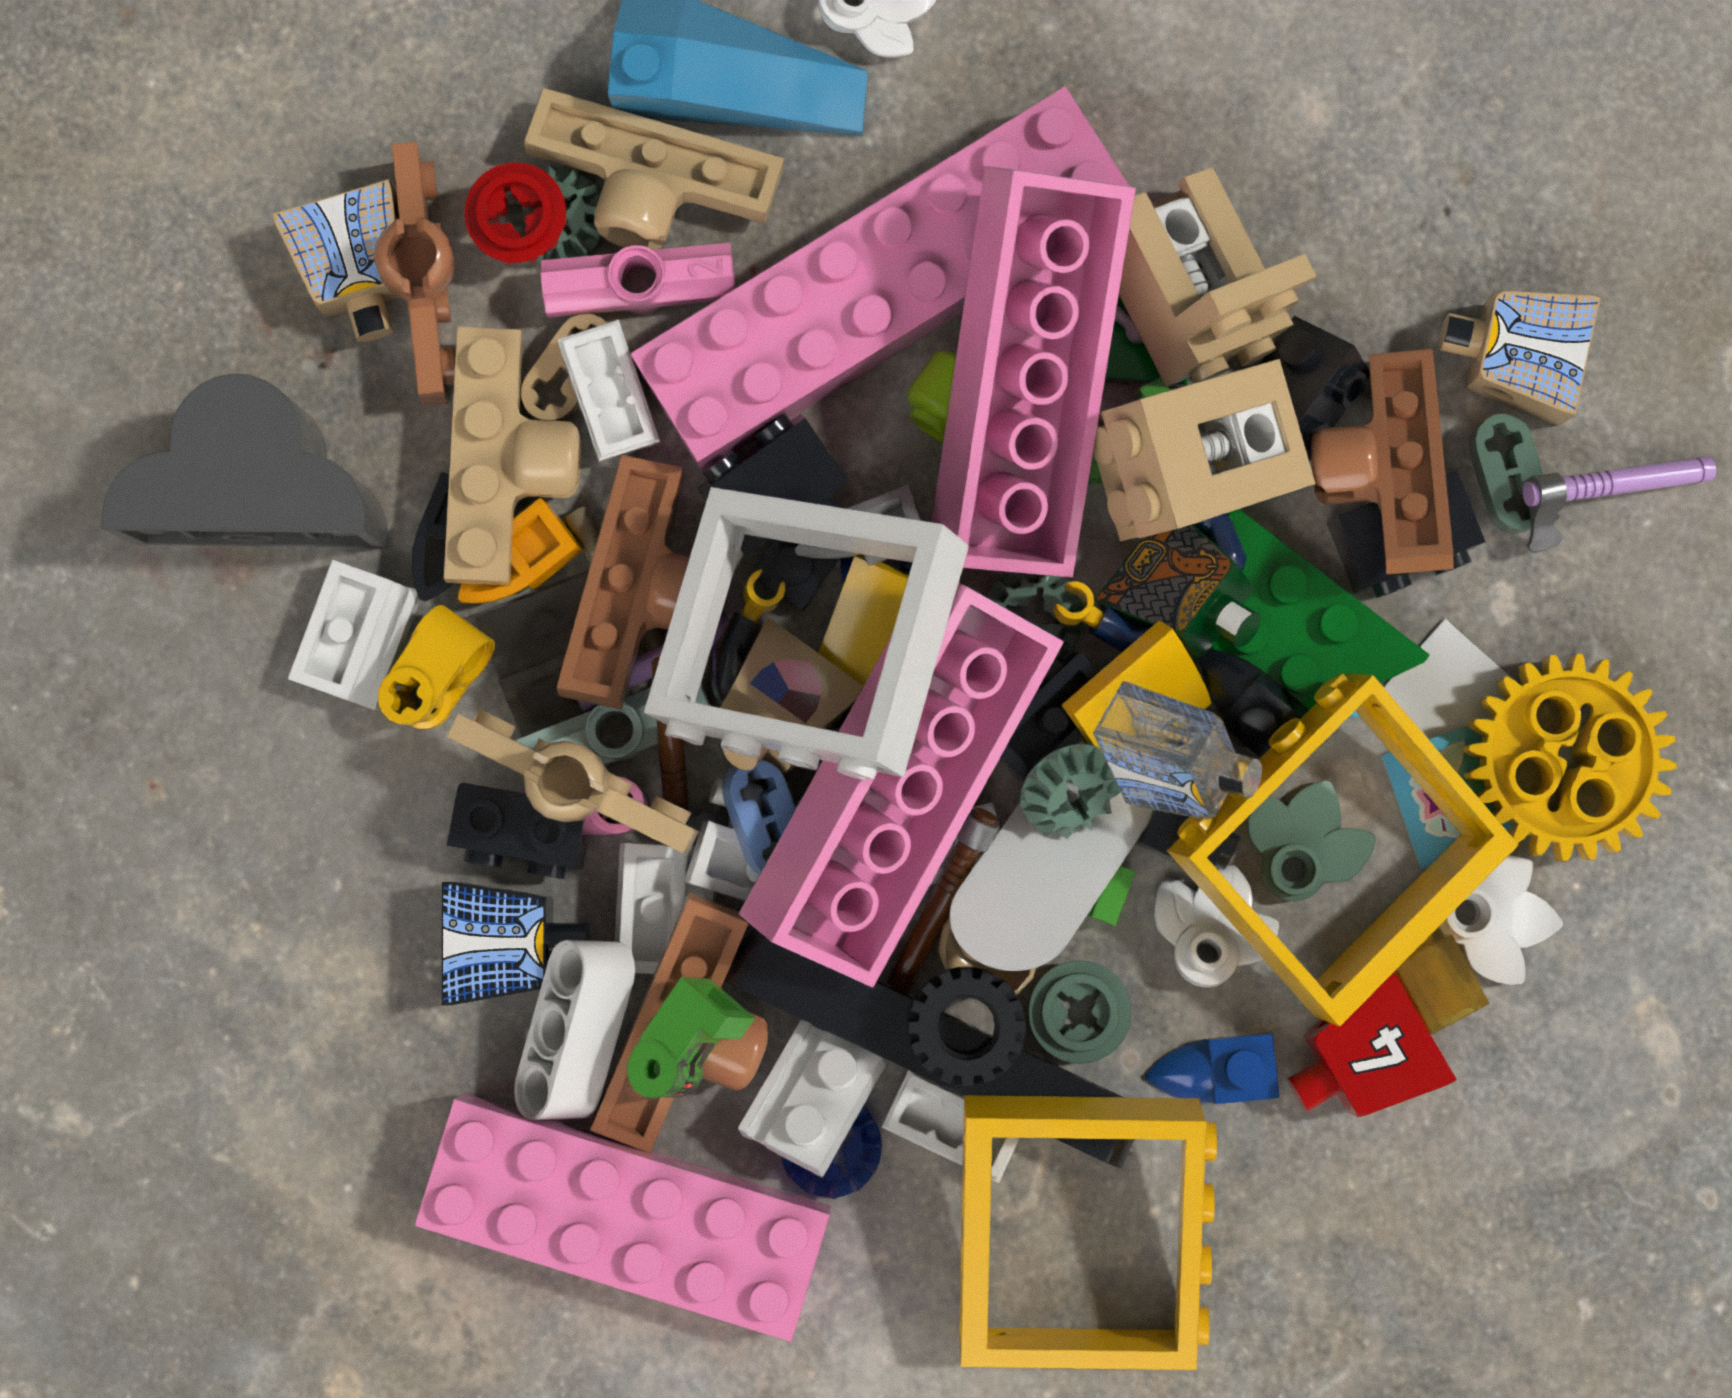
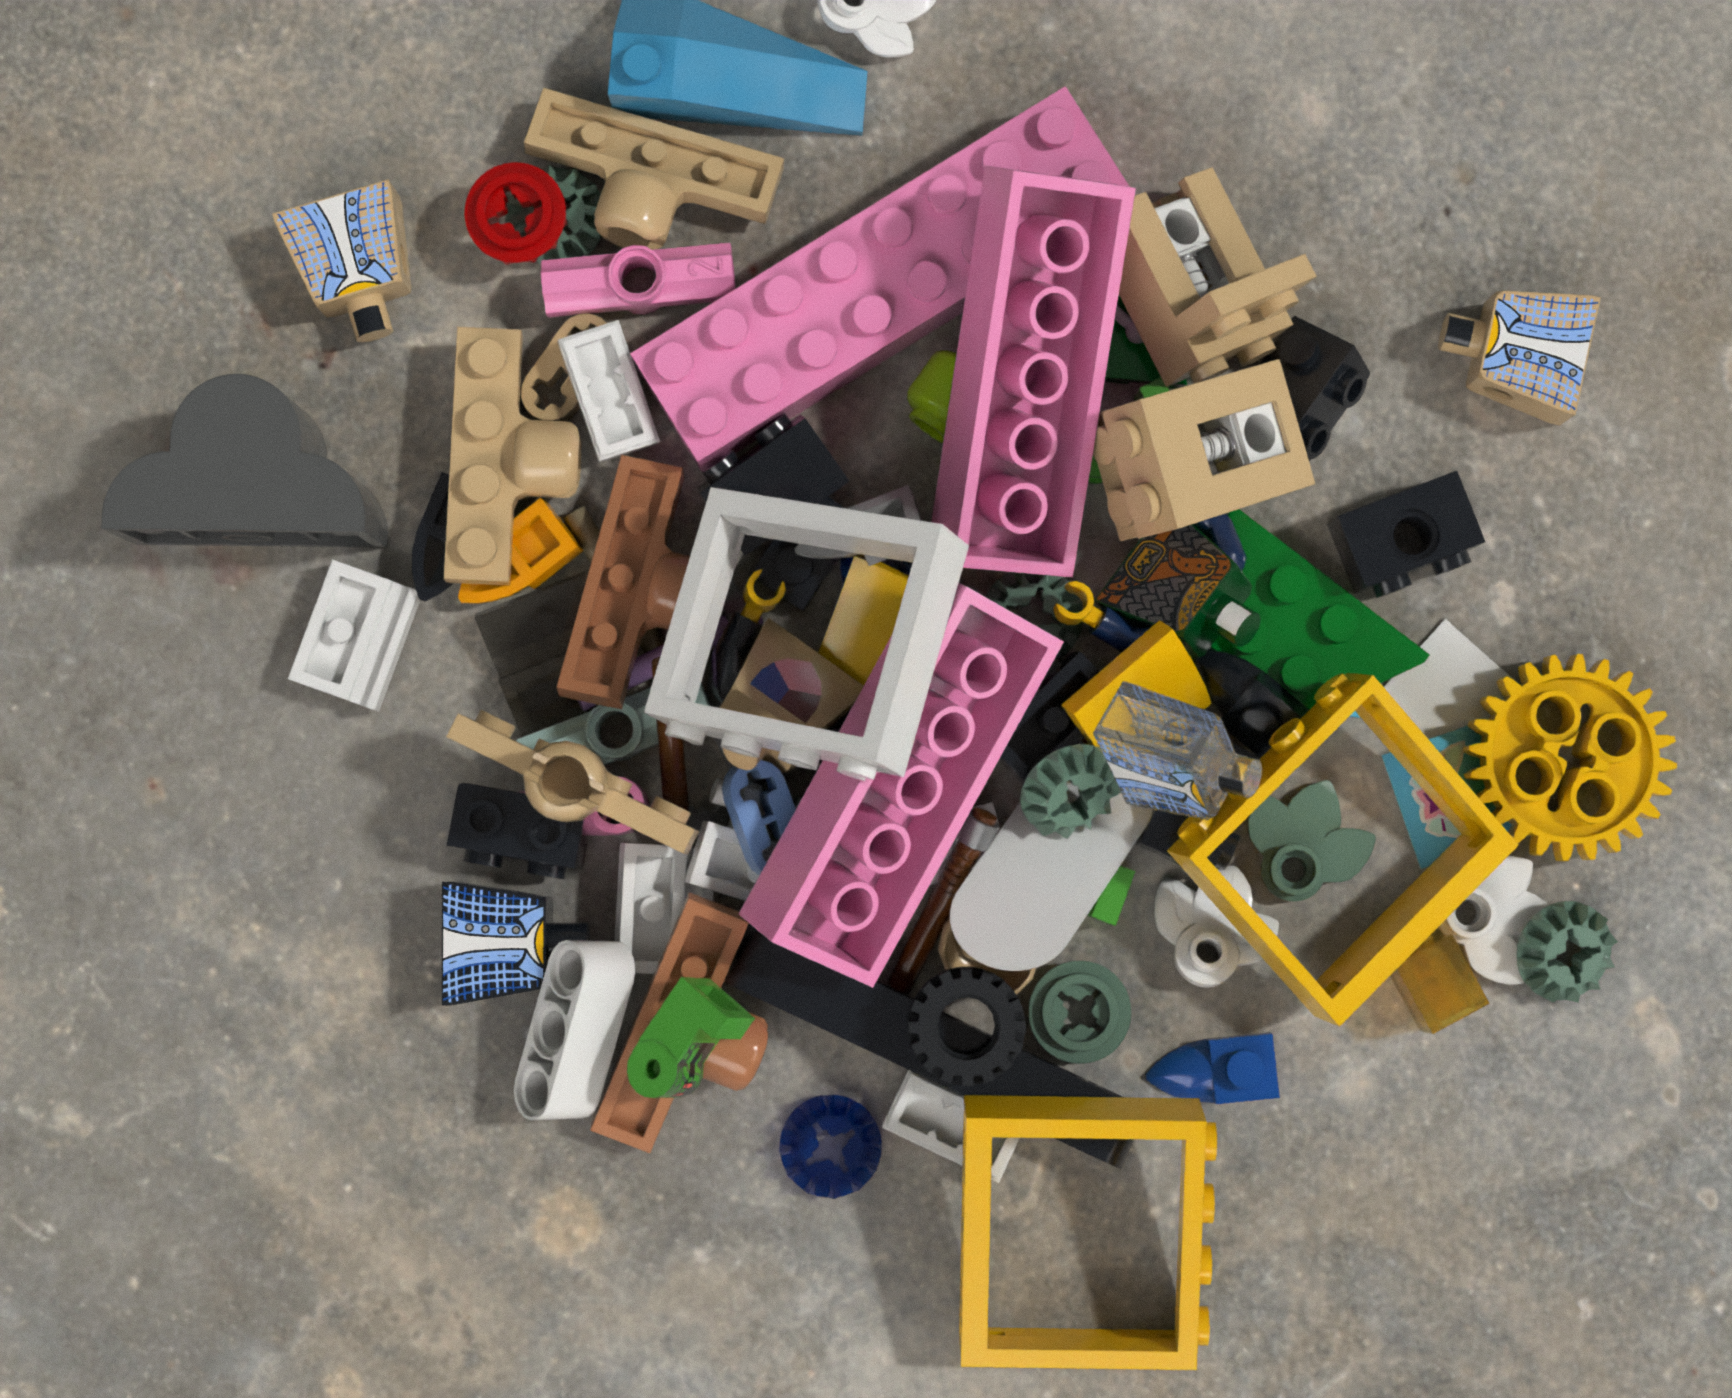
(418, 266): nougat plate -> none
(440, 663): yellow piece -> none
(624, 1216): bright pink brick -> none
(812, 1097): white plate -> none
(1373, 1057): red torso -> none
(1394, 463): nougat plate -> none
(1494, 477): sand green beam -> none
(1546, 938): none -> sand green gear
(1549, 492): lavender piece -> none

